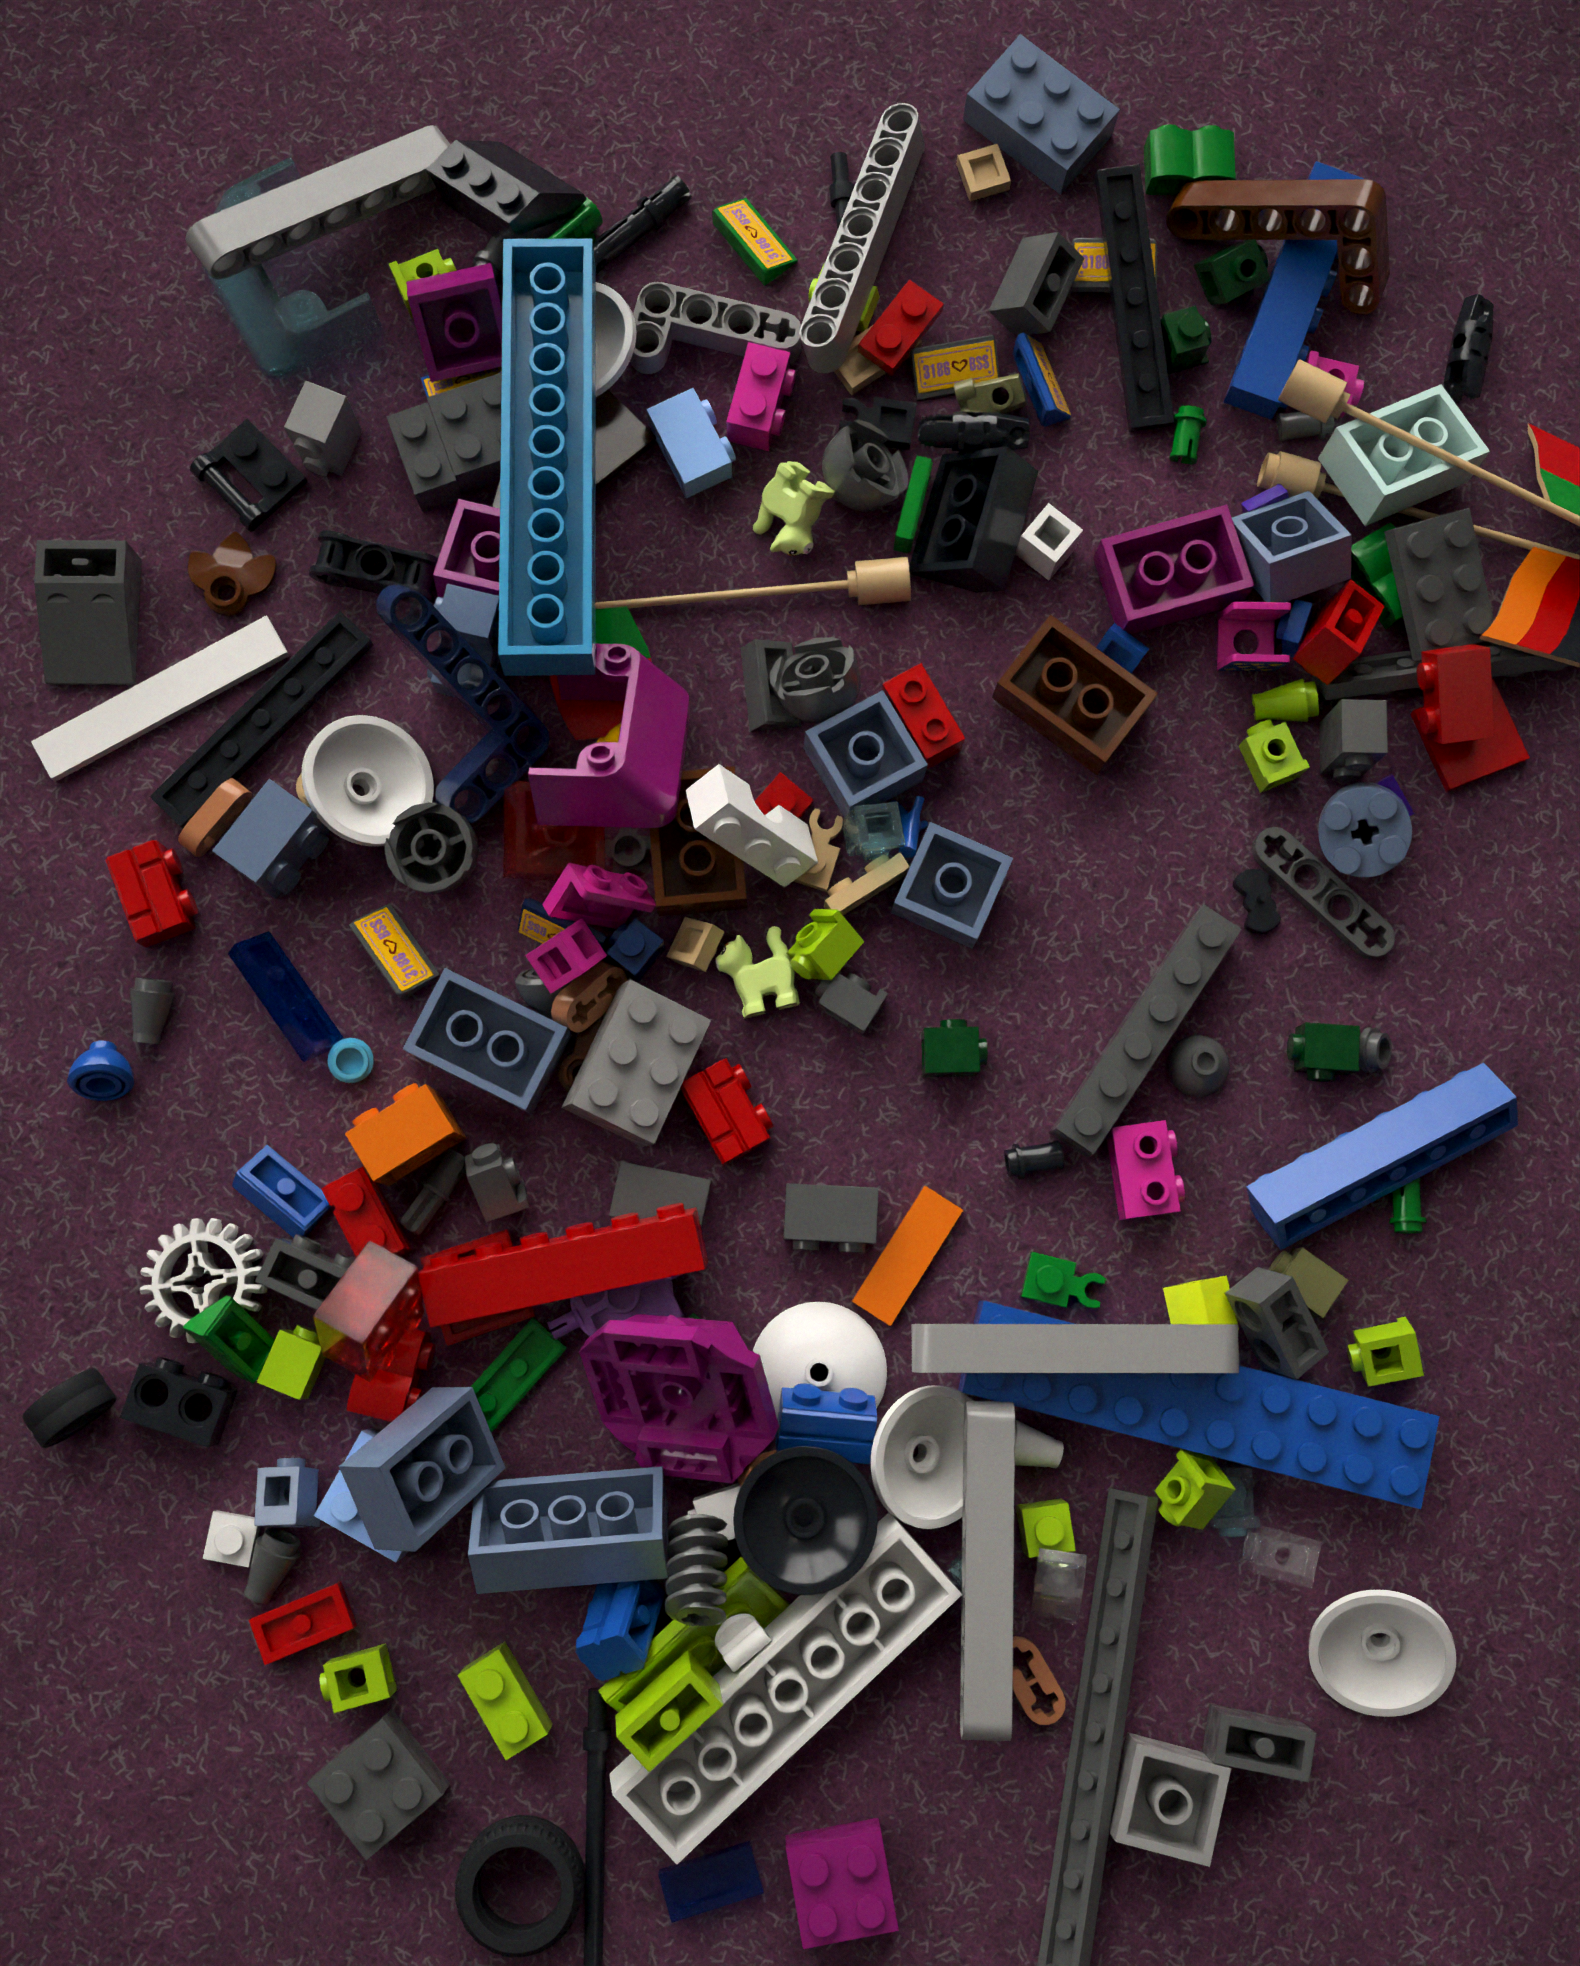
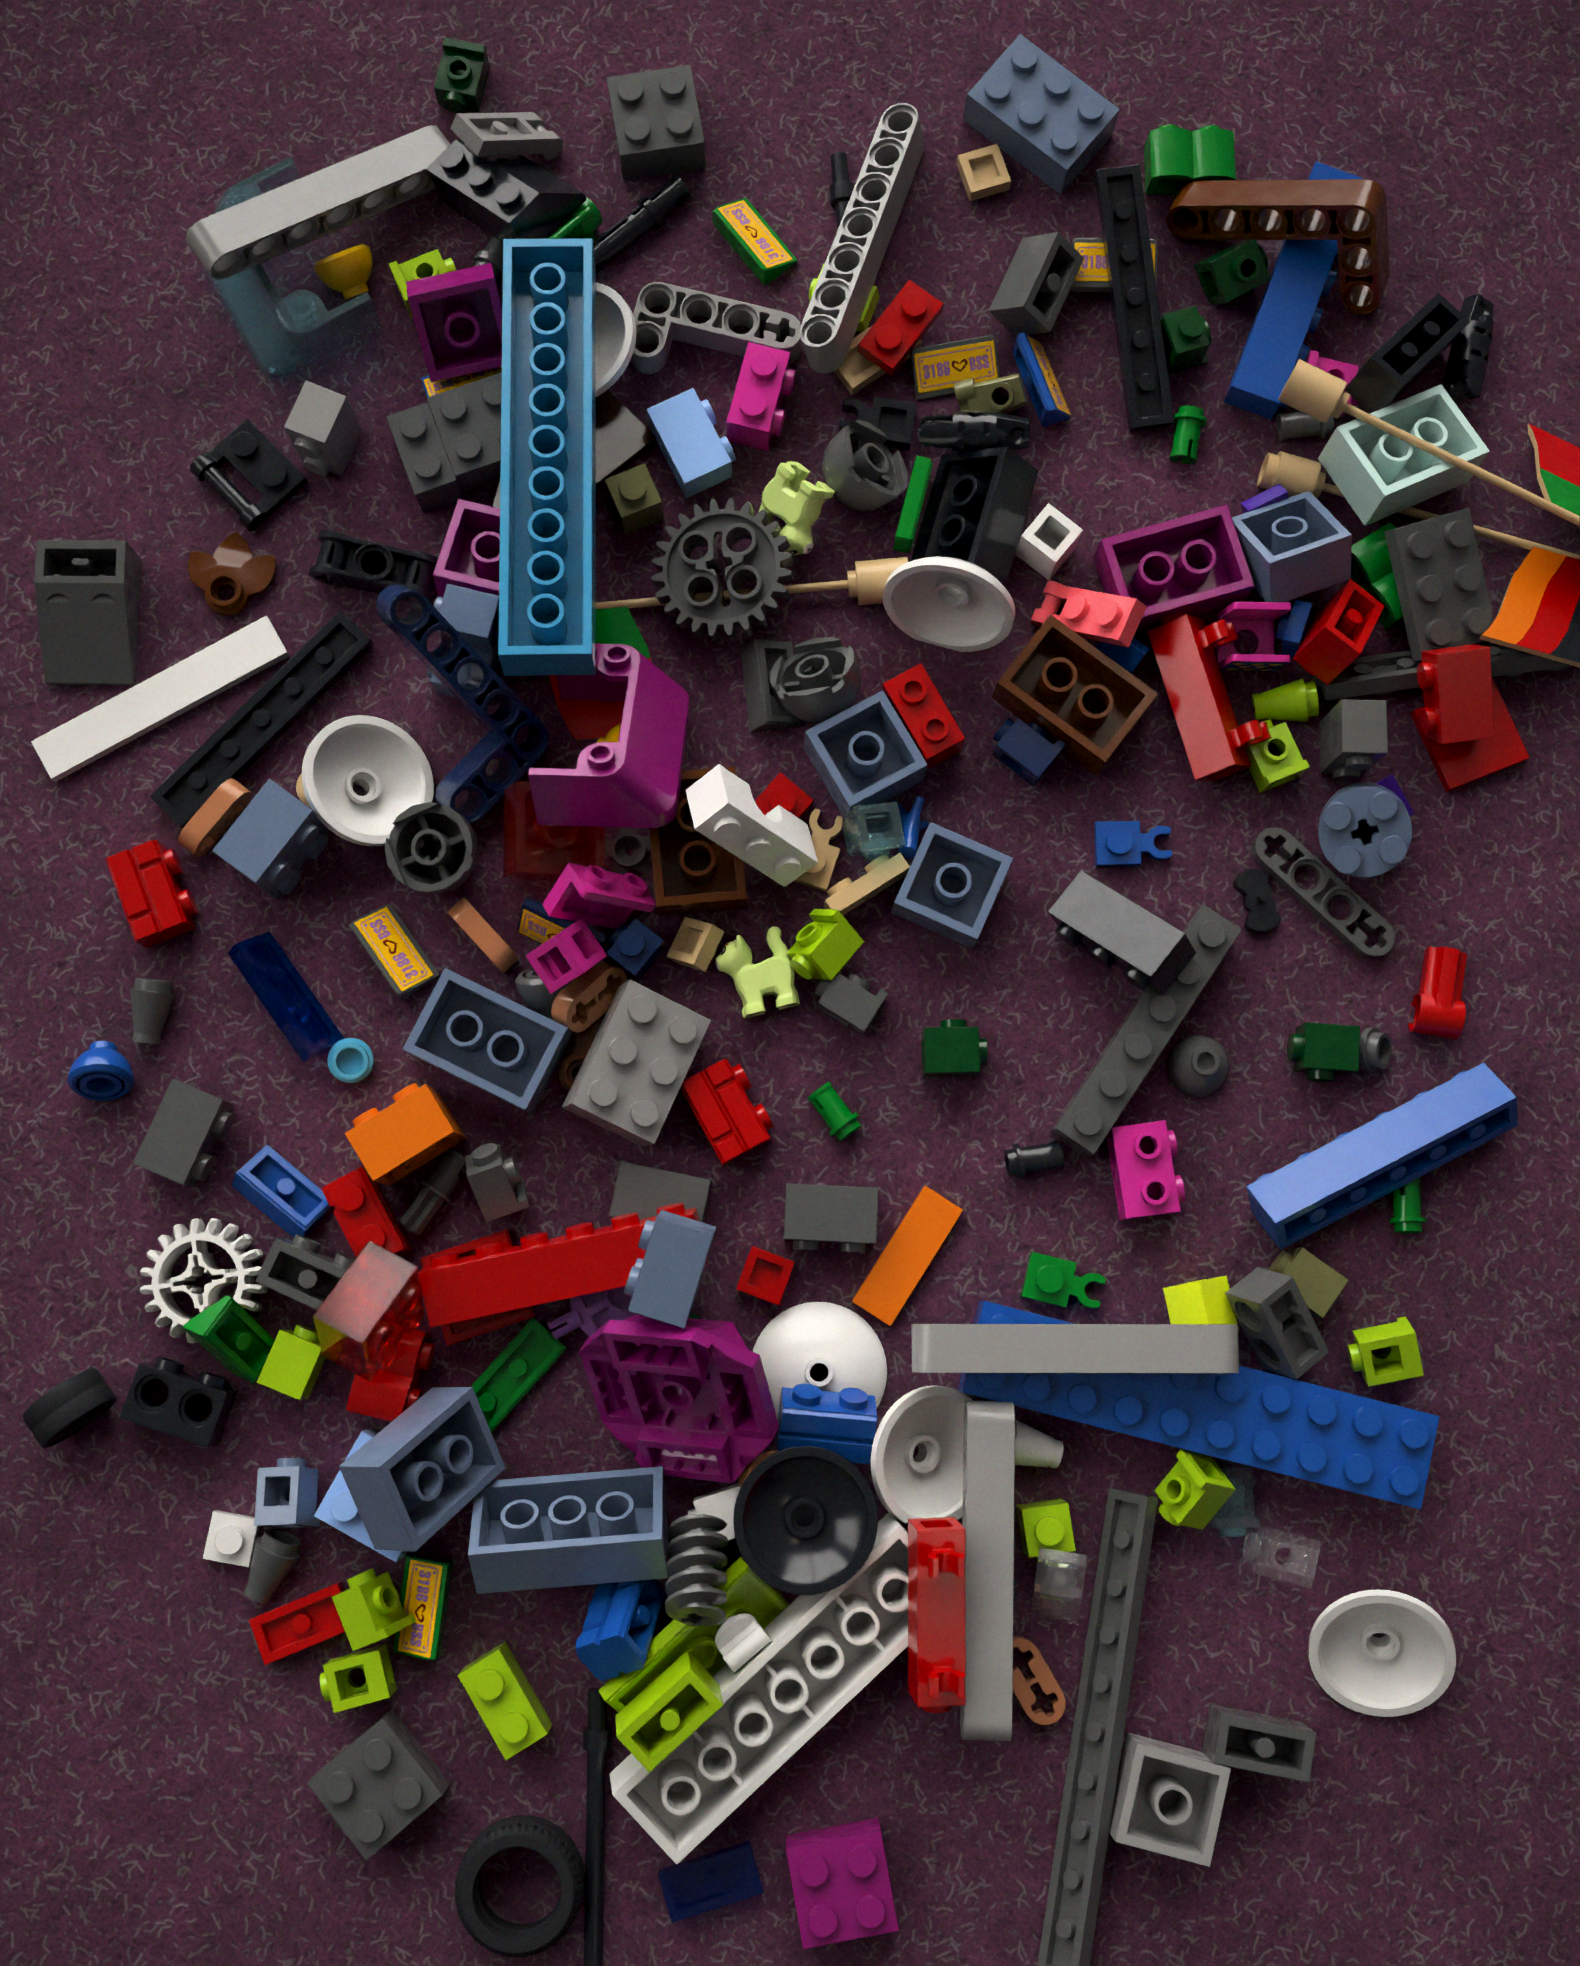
(185, 1134): none -> dark grey brick
(346, 270): none -> yellow brick
(370, 1609): none -> lime brick
(426, 1596): none -> slope
(461, 76): none -> dark green brick
(483, 935): none -> nougat beam
(506, 134): none -> light grey plate
(634, 499): none -> olive brick
(656, 122): none -> dark grey brick
(672, 1268): none -> sand blue brick
(685, 577): none -> dark grey gear
(765, 1275): none -> red plate
(834, 1112): none -> green pin
(936, 1613): none -> red brick
(949, 604): none -> white dish
(1026, 749): none -> dark blue brick
(1091, 613): none -> coral plate
(1121, 934): none -> brick
(1122, 843): none -> blue plate
(1200, 696): none -> red brick
(1407, 354): none -> black brick
(1439, 1002): none -> red piece

